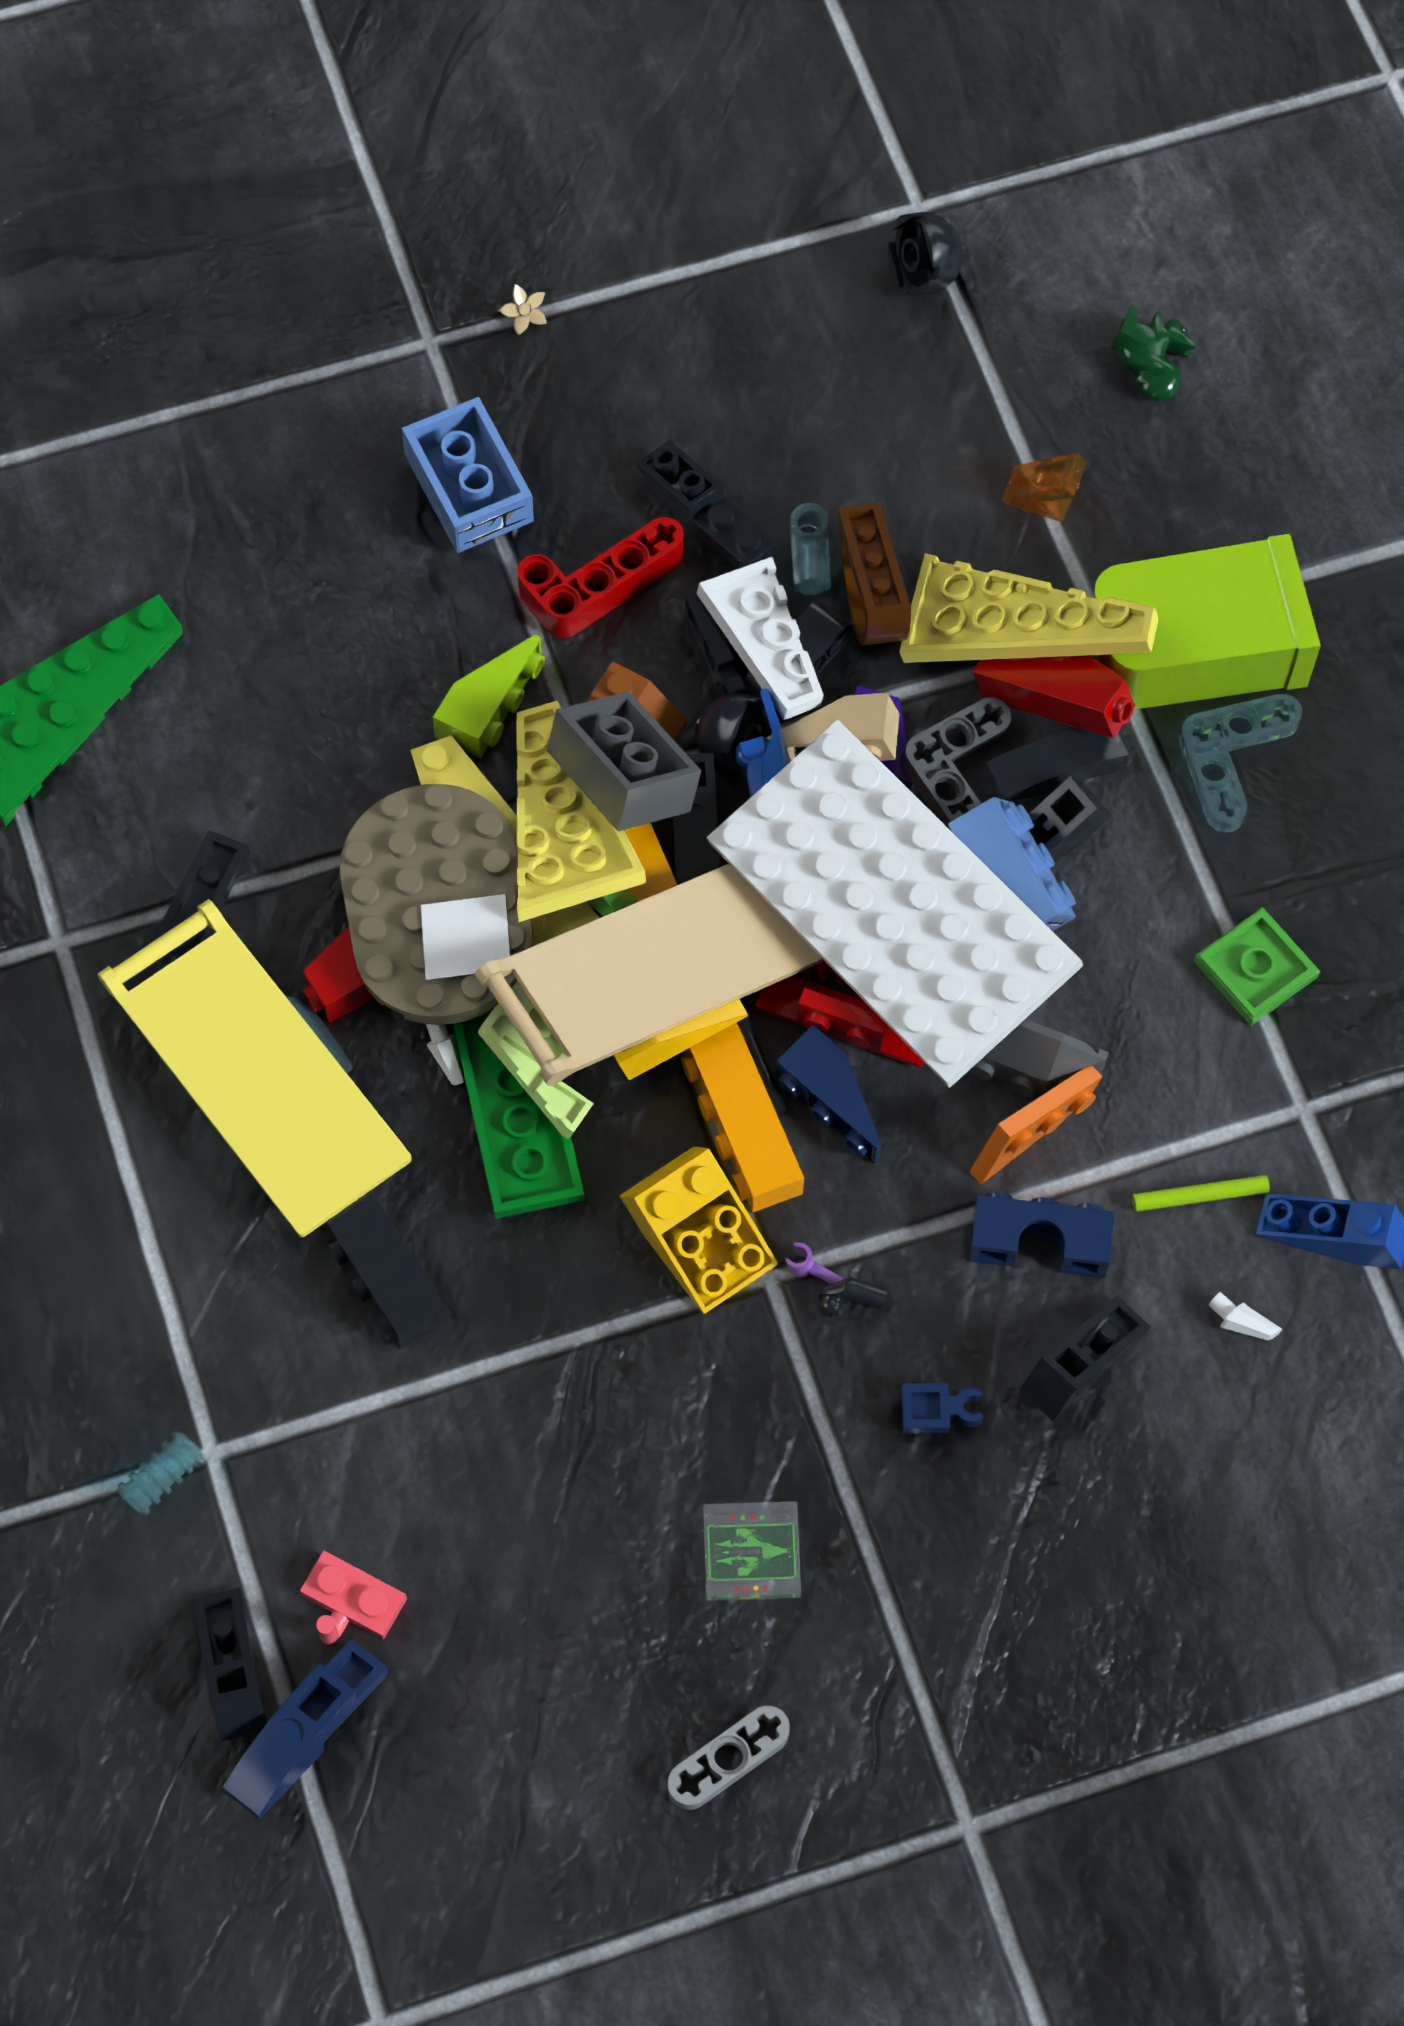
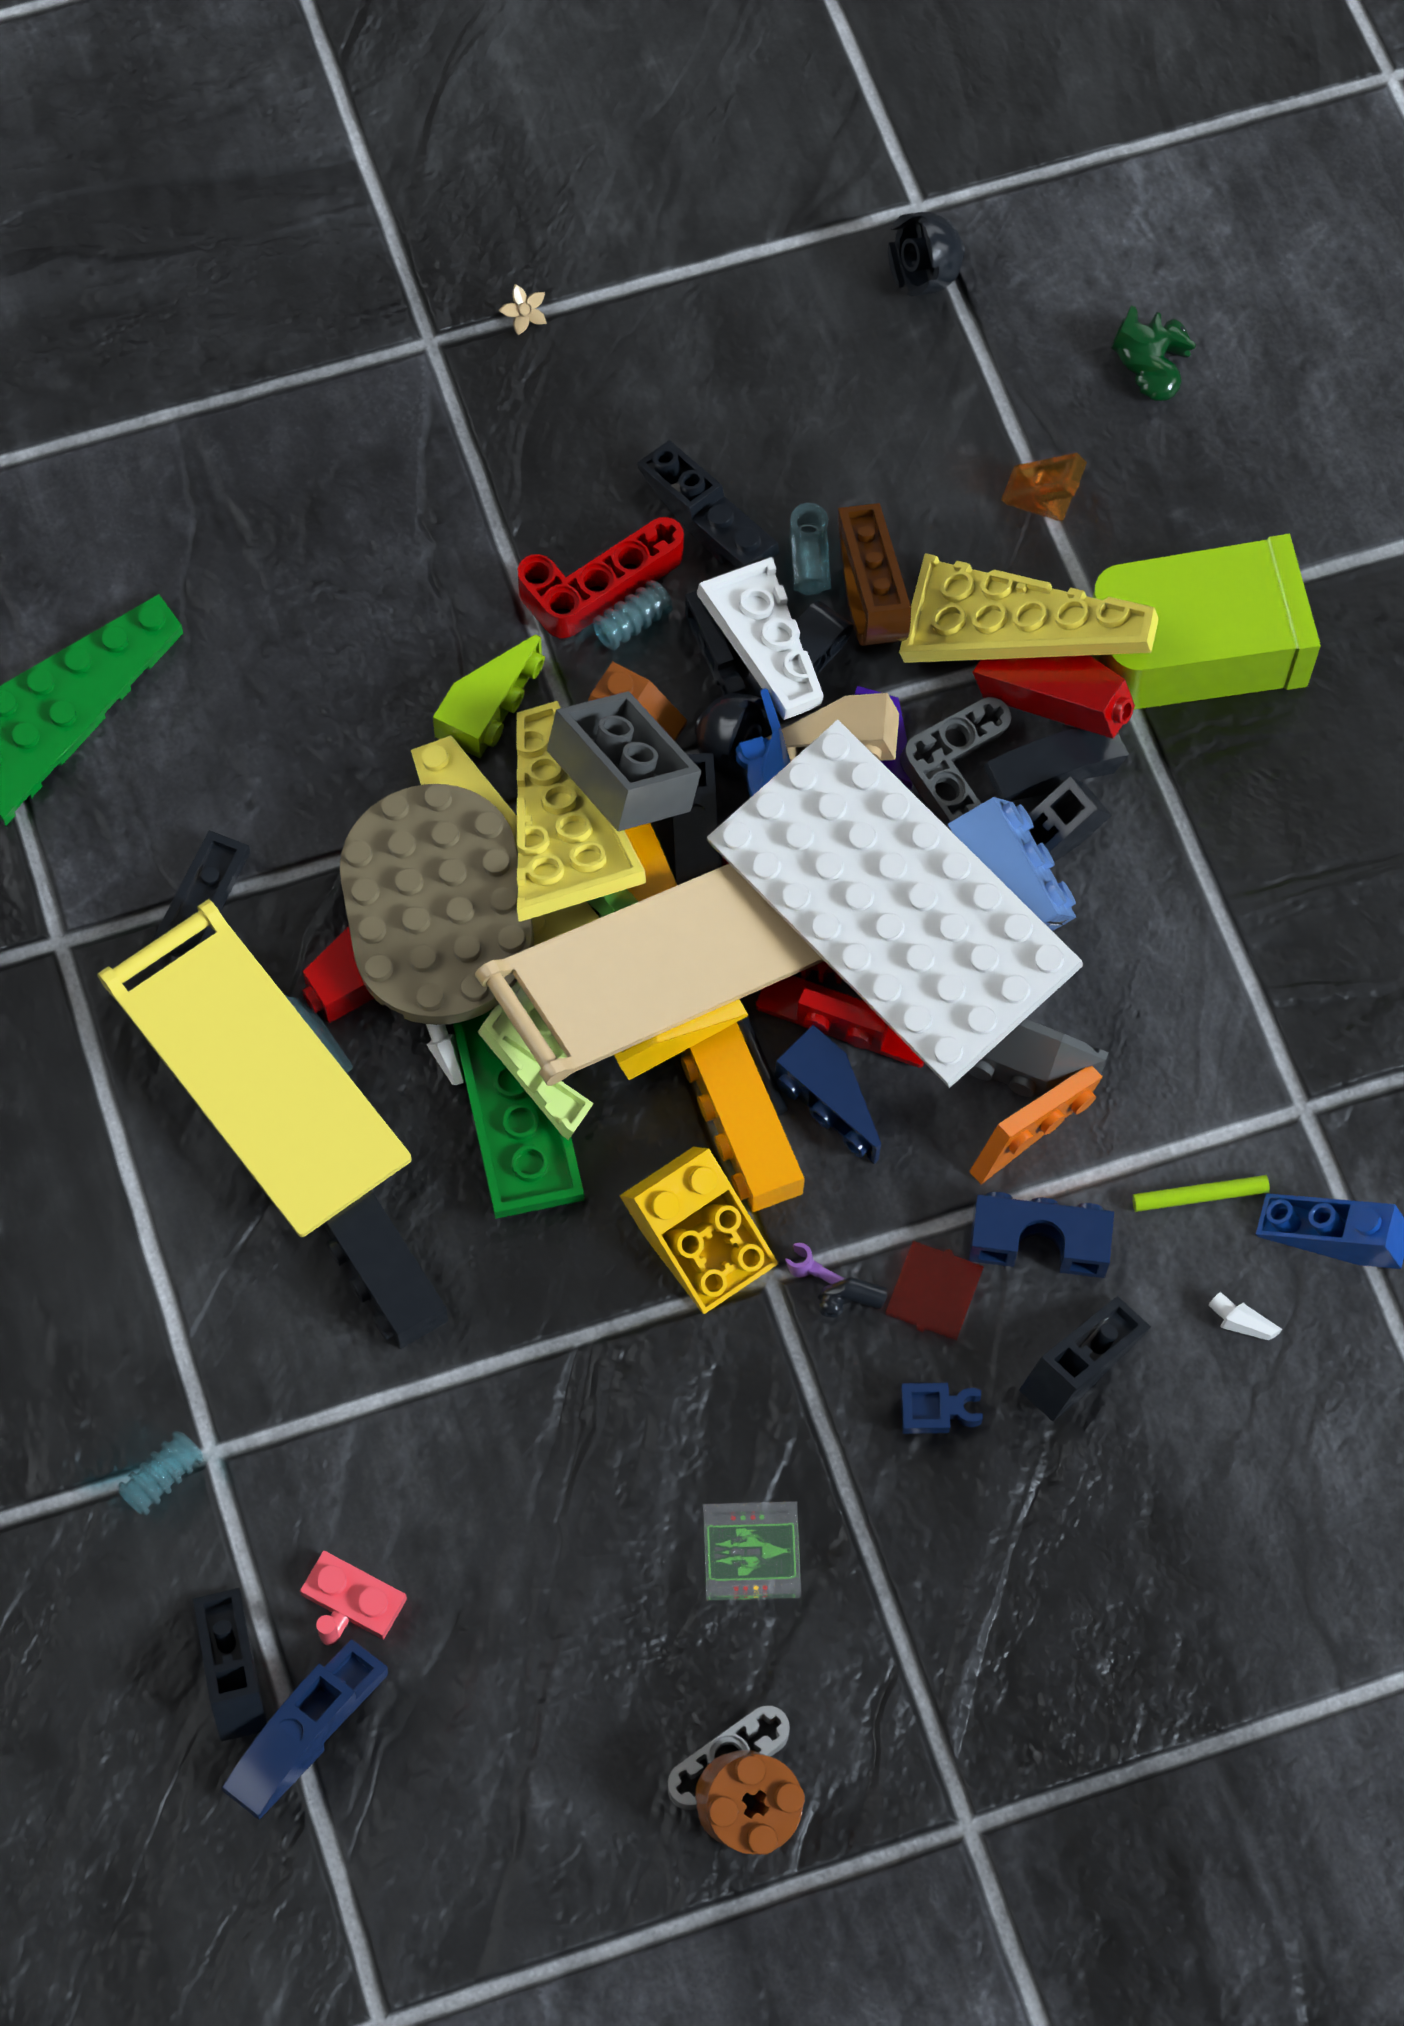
(464, 935): white sticker -> none
(468, 474): medium blue brick -> none
(631, 615): none -> clear light blue piece
(726, 1816): none -> dark orange brick
(934, 1290): none -> clear red piece
(1216, 750): clear light blue beam -> none
(1256, 966): bright green tile -> none

